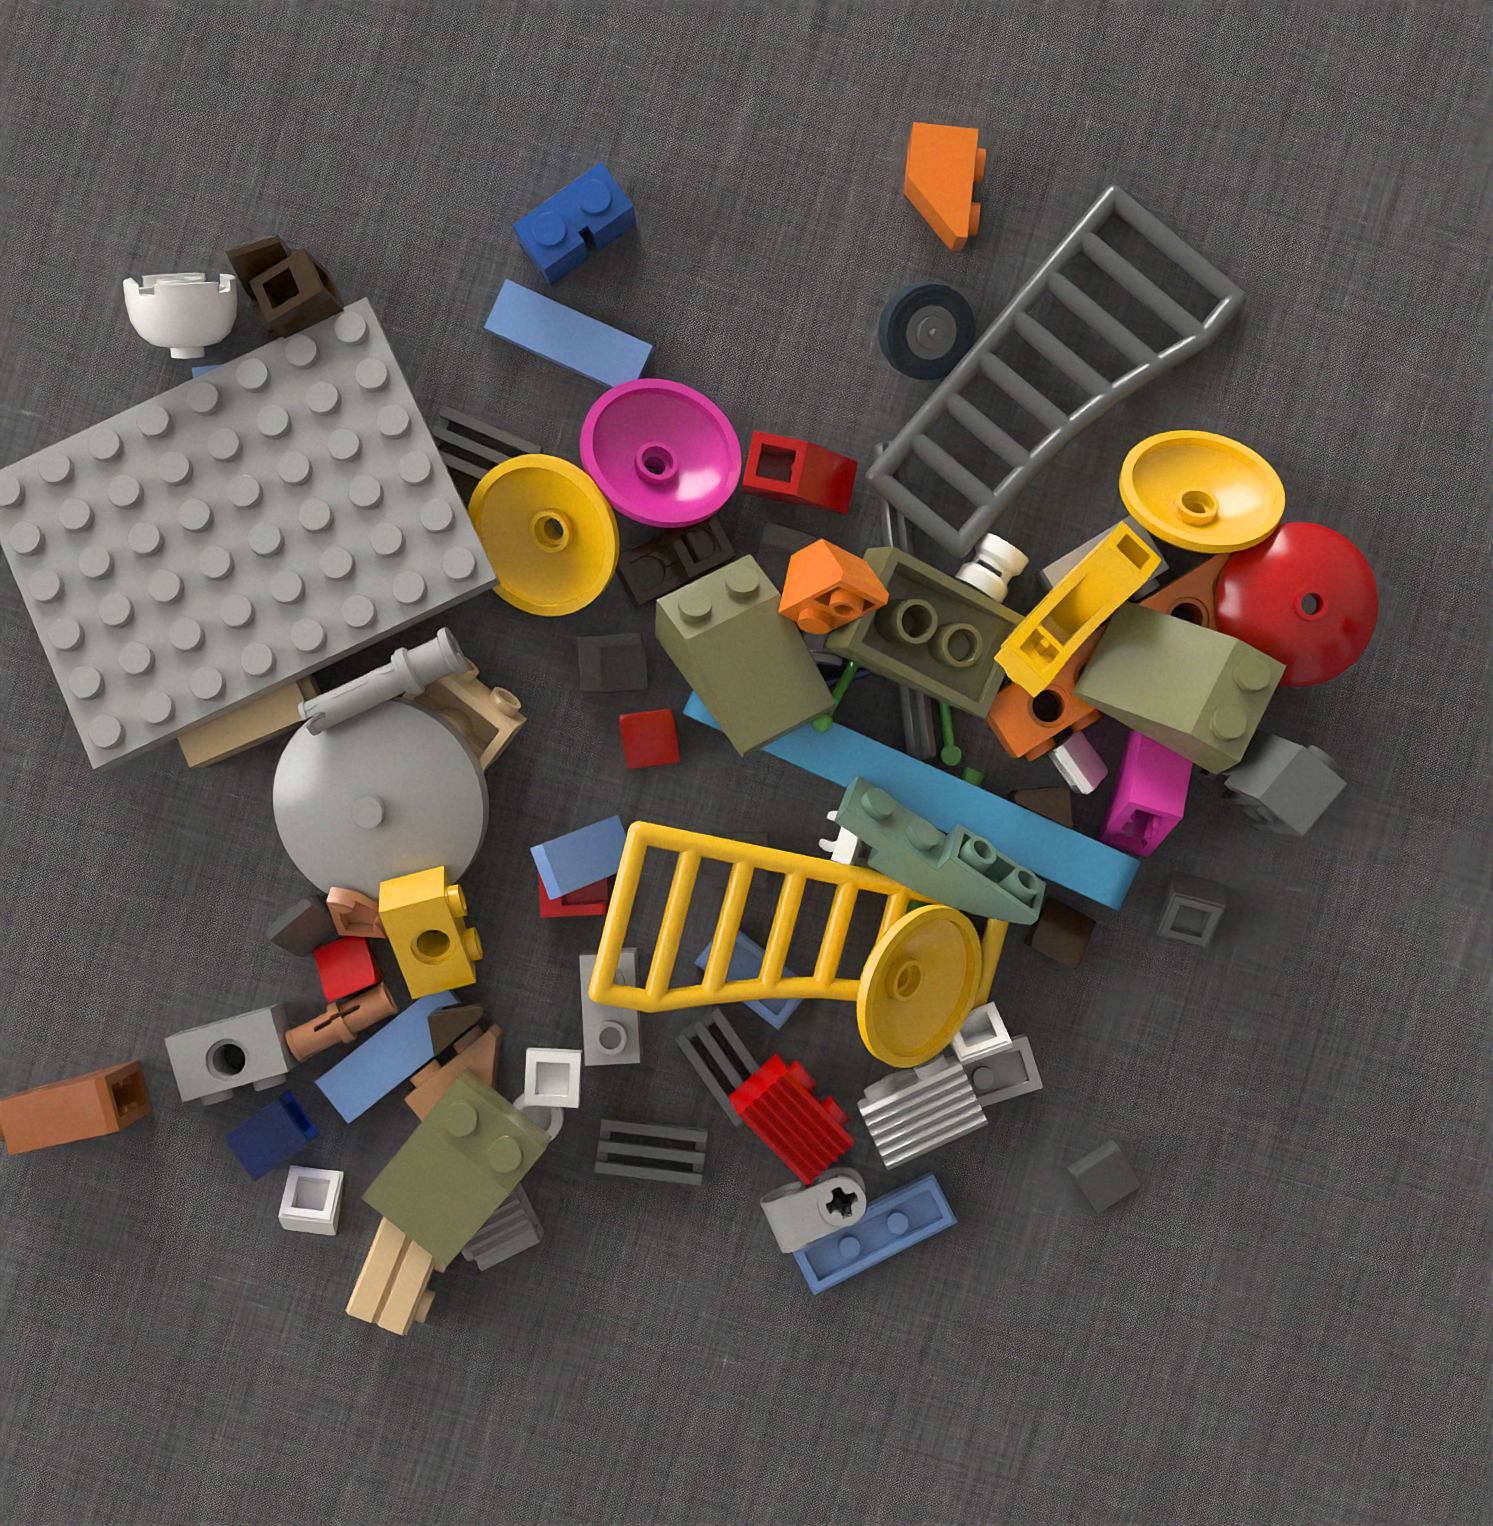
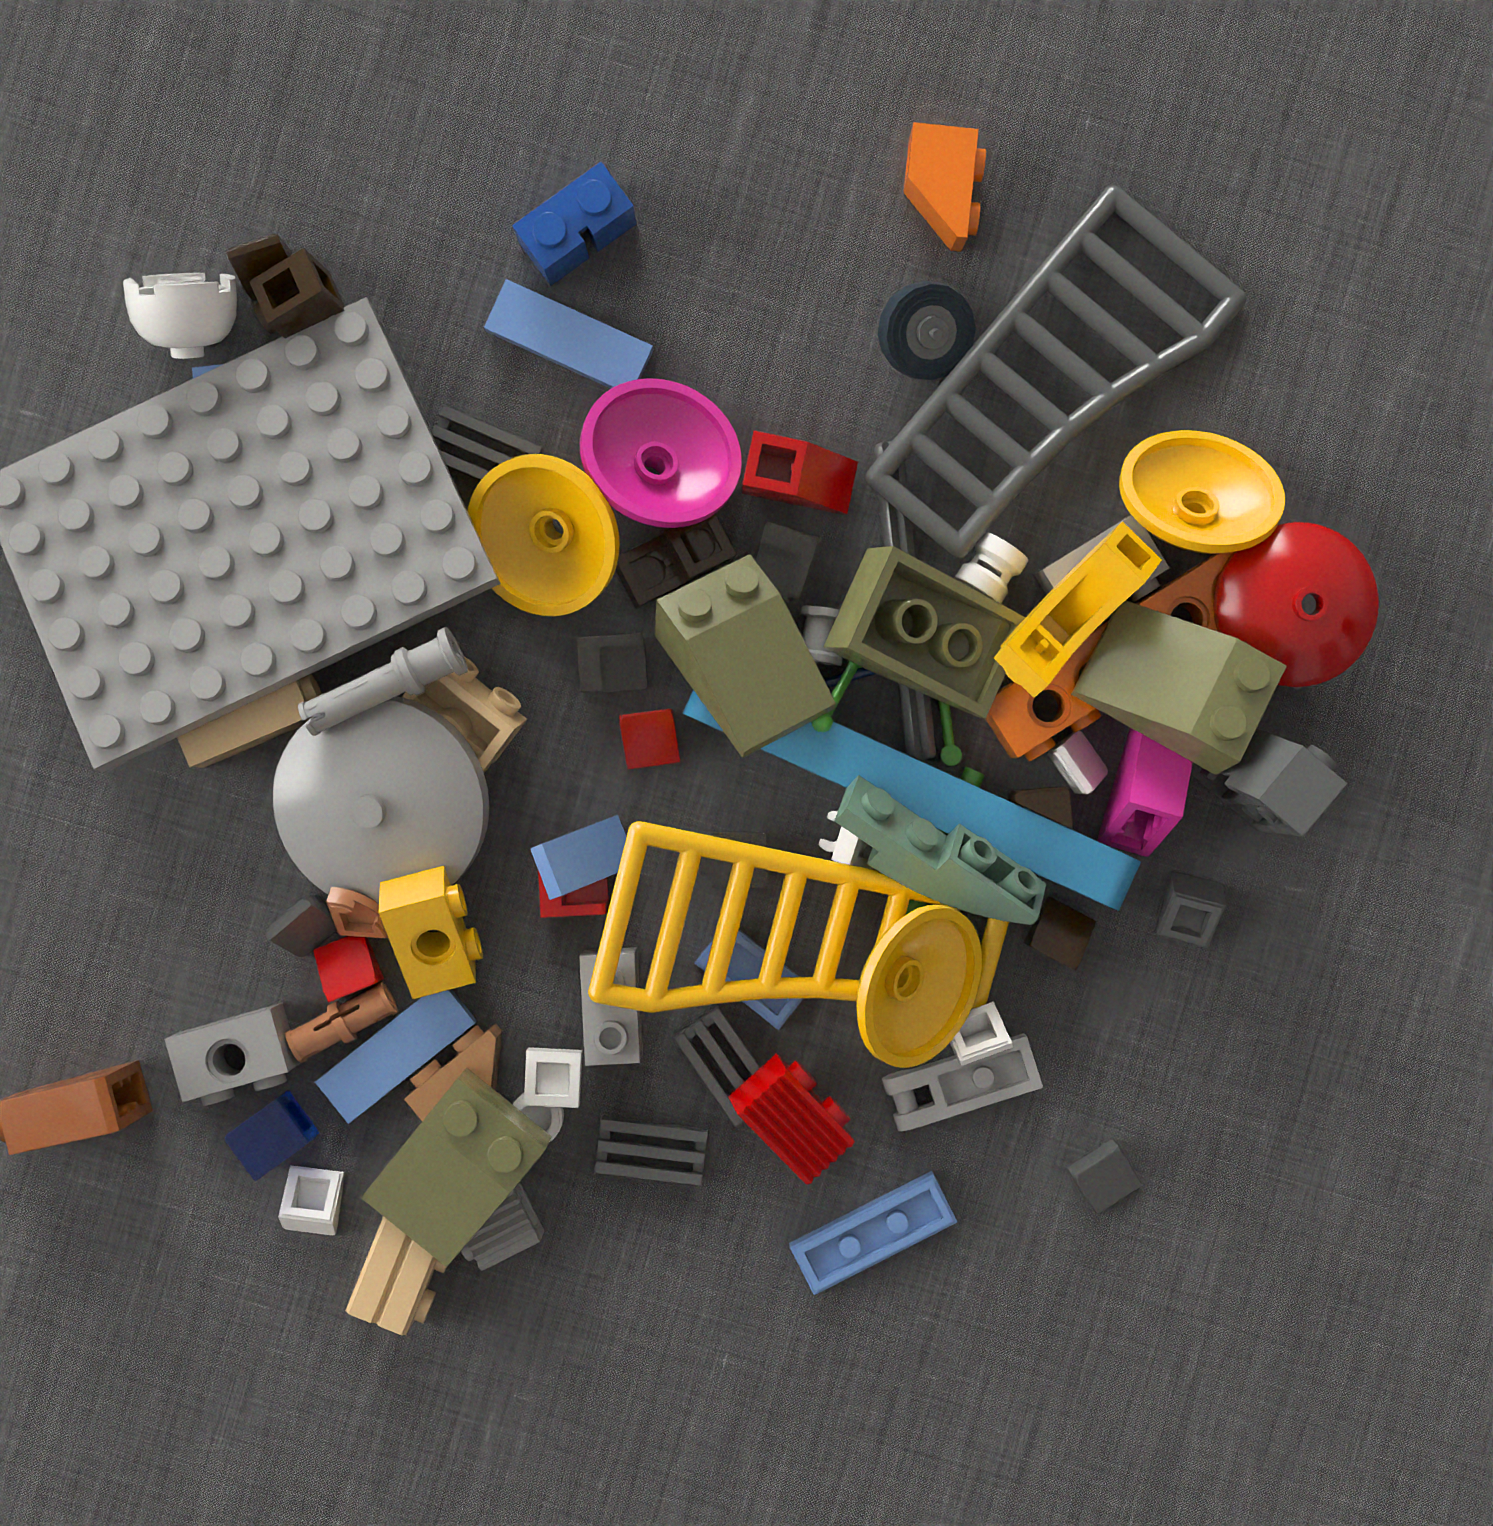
(452, 1020): dark brown slope -> none
(806, 1213): light grey piece -> none
(829, 588): orange slope -> none
(921, 1110): light grey brick -> none

